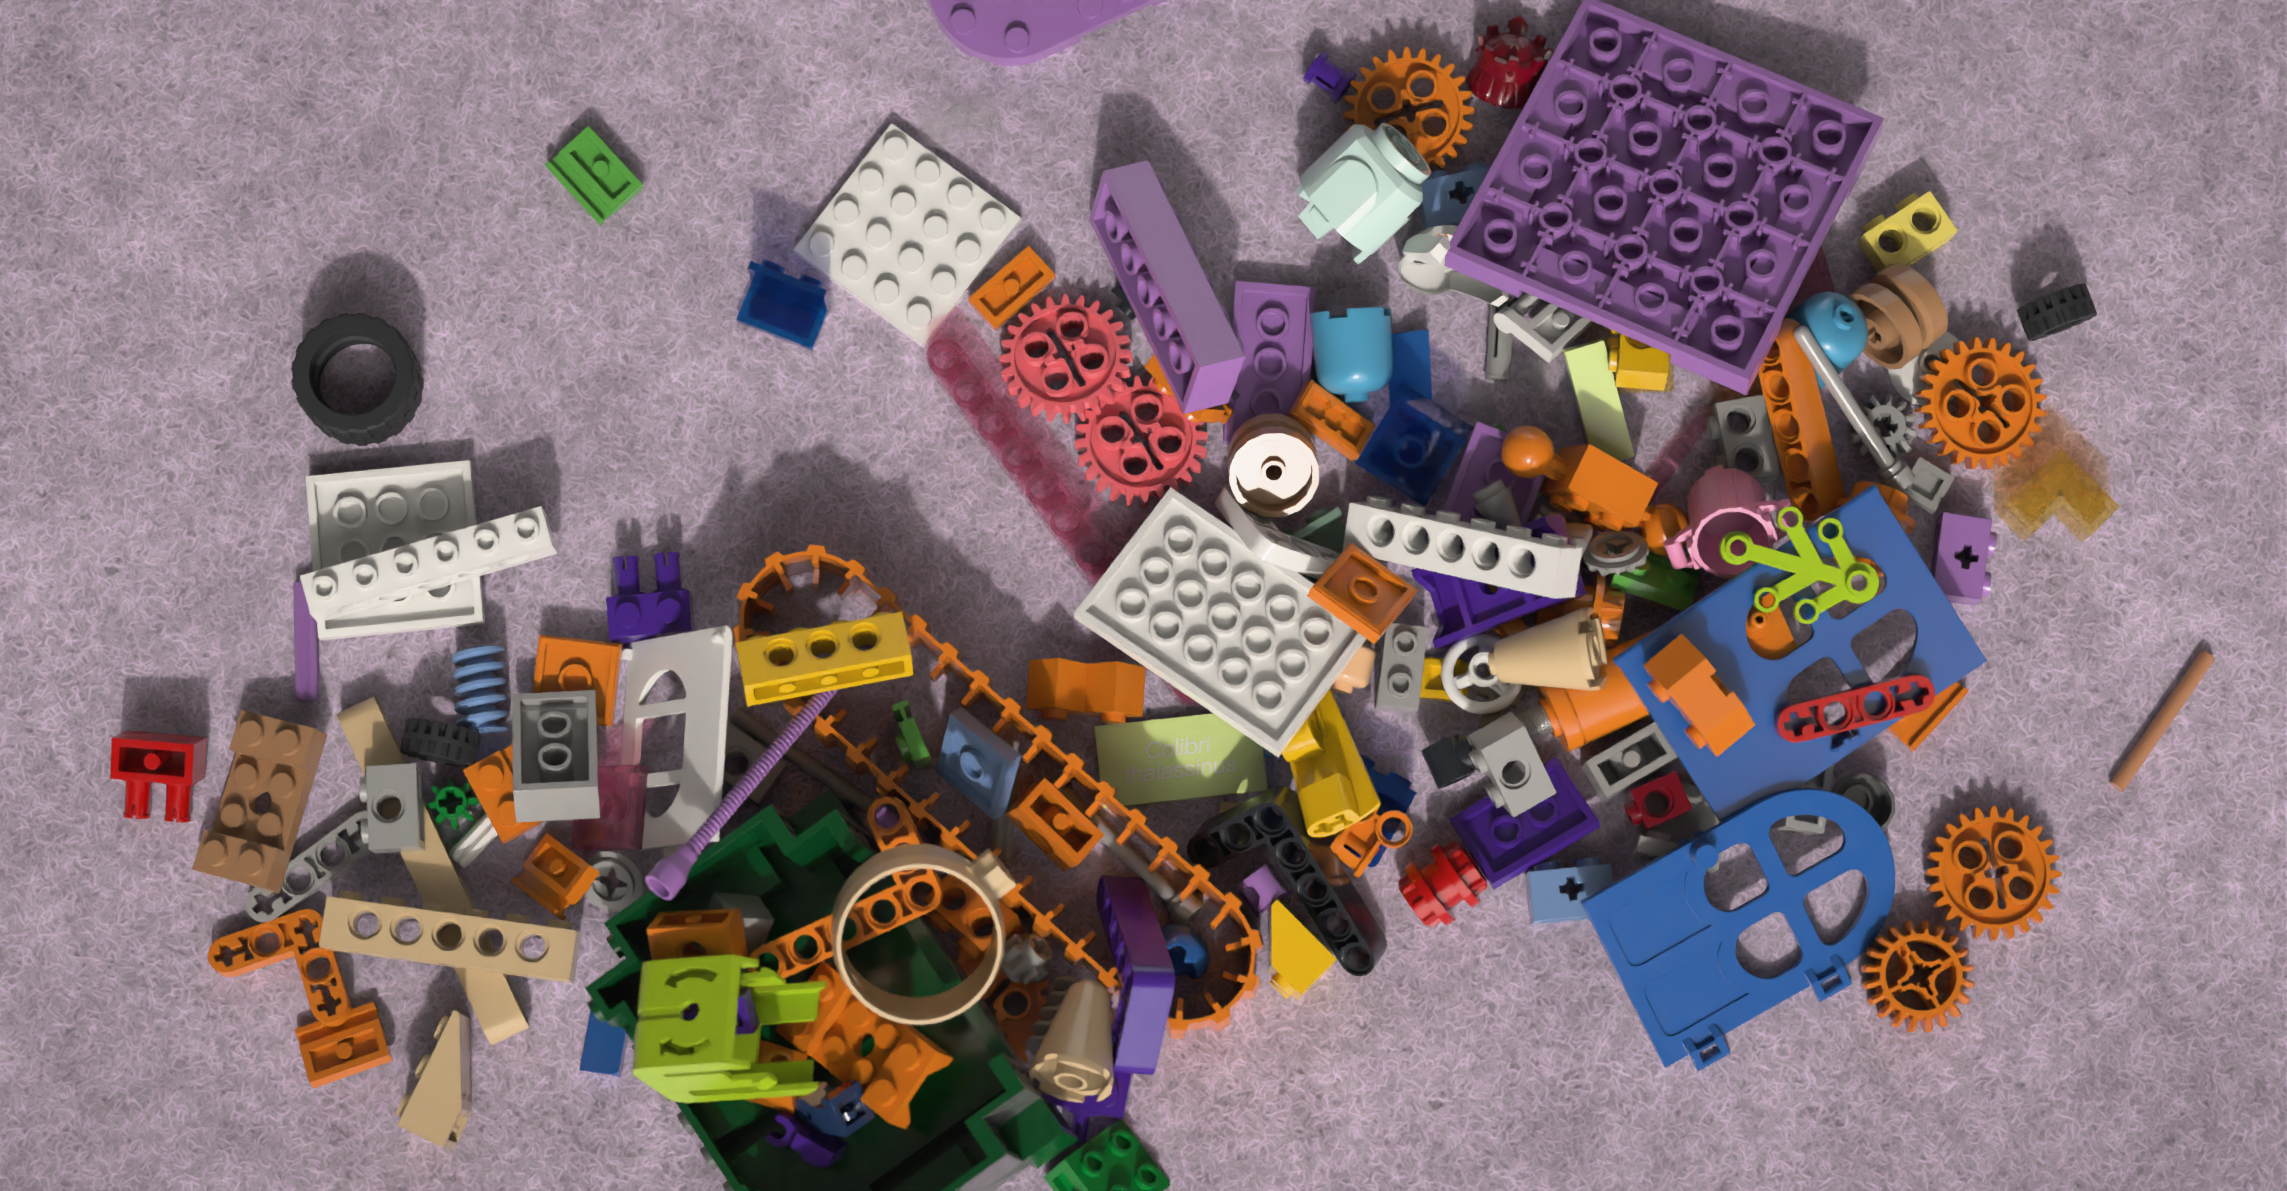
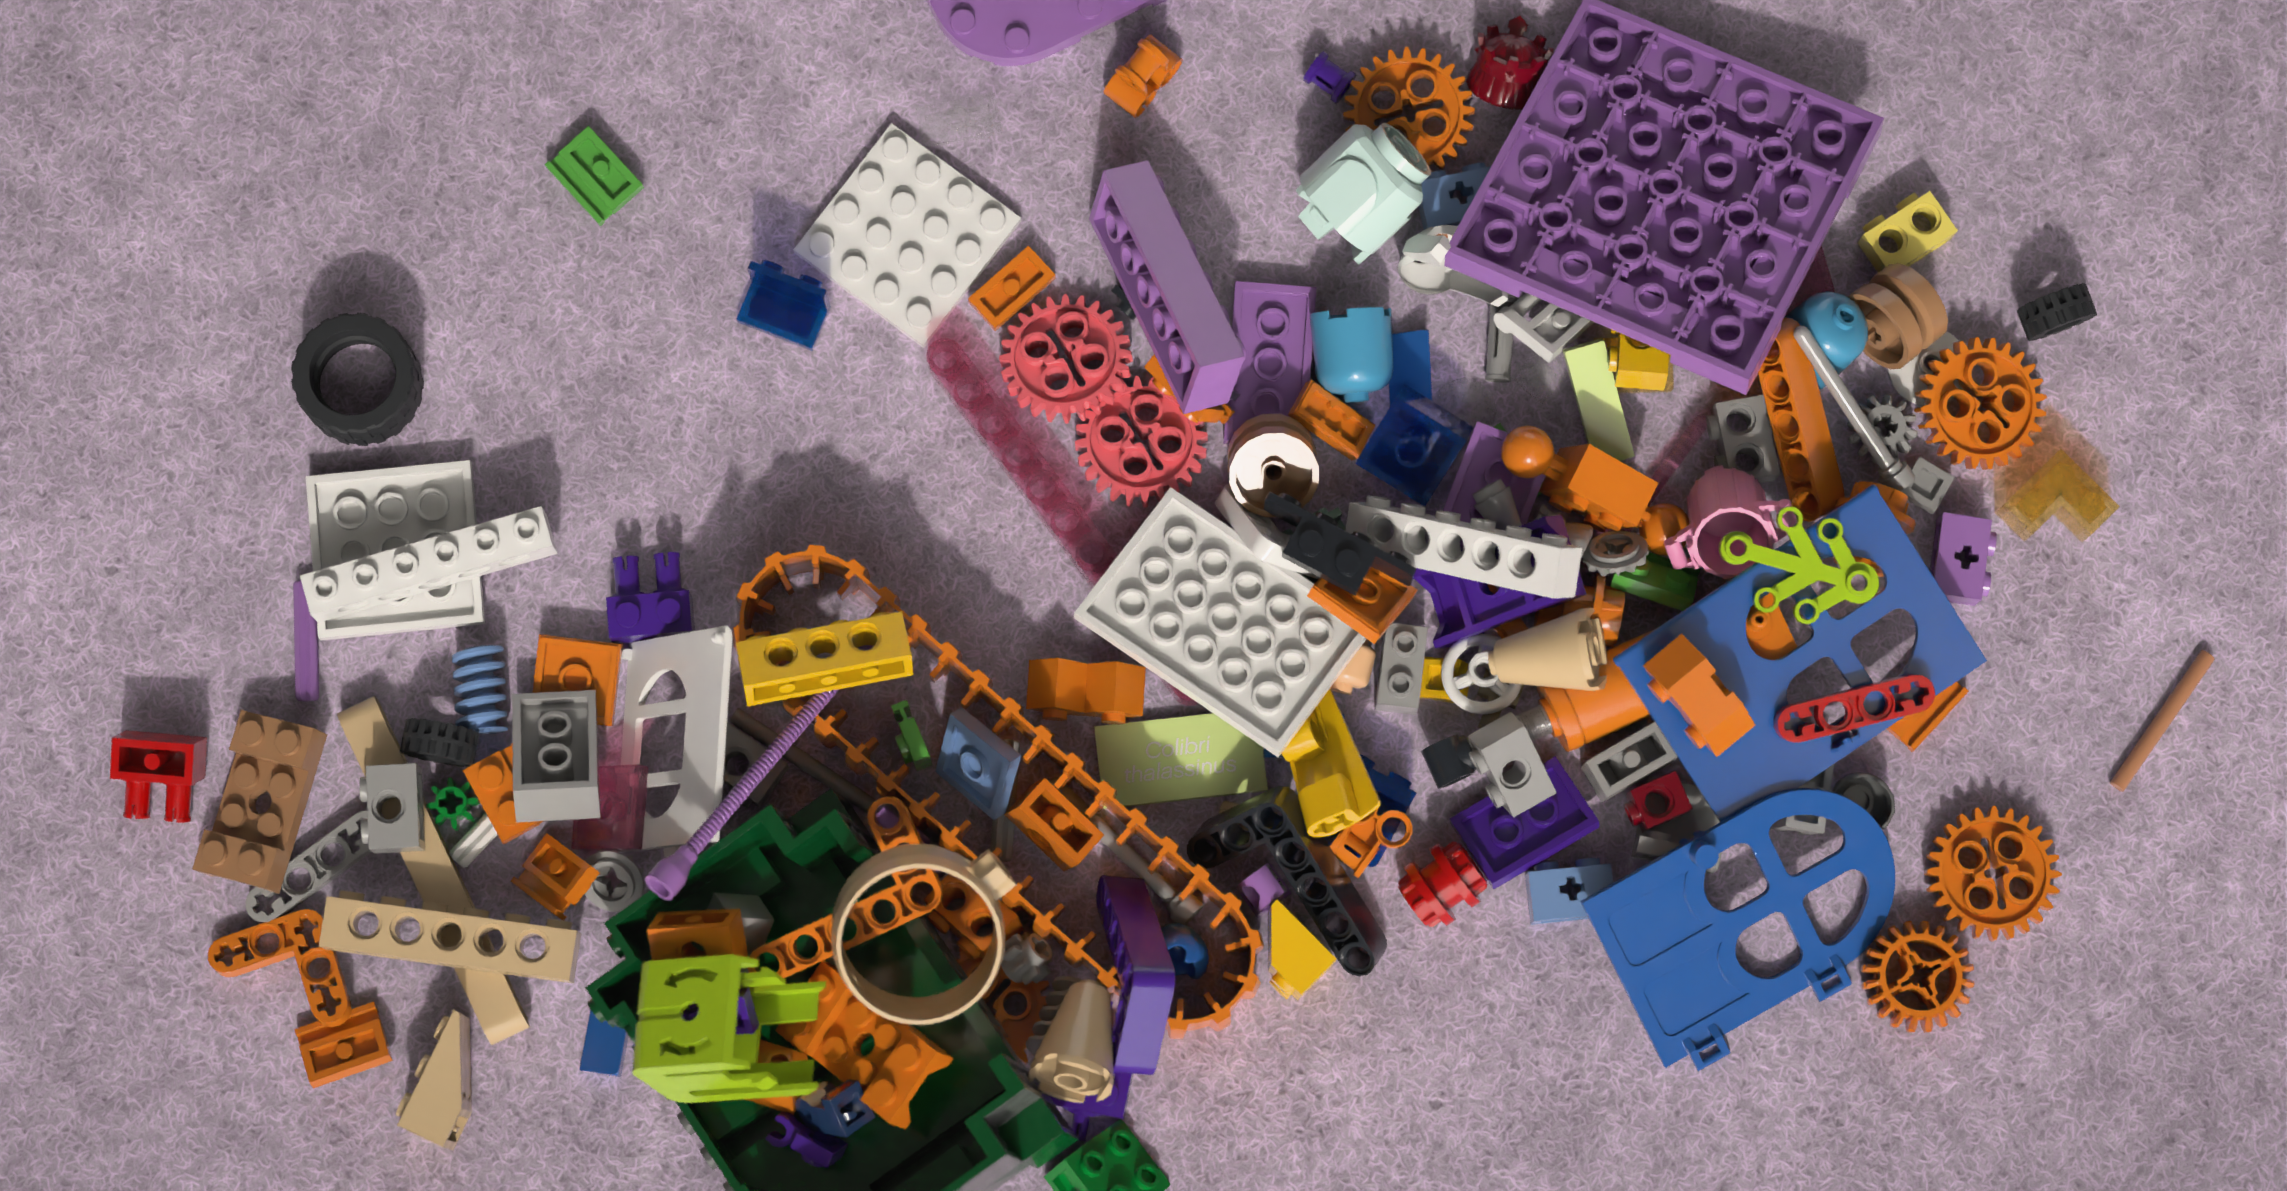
(1142, 75): none -> orange piece
(1332, 552): none -> black bracket

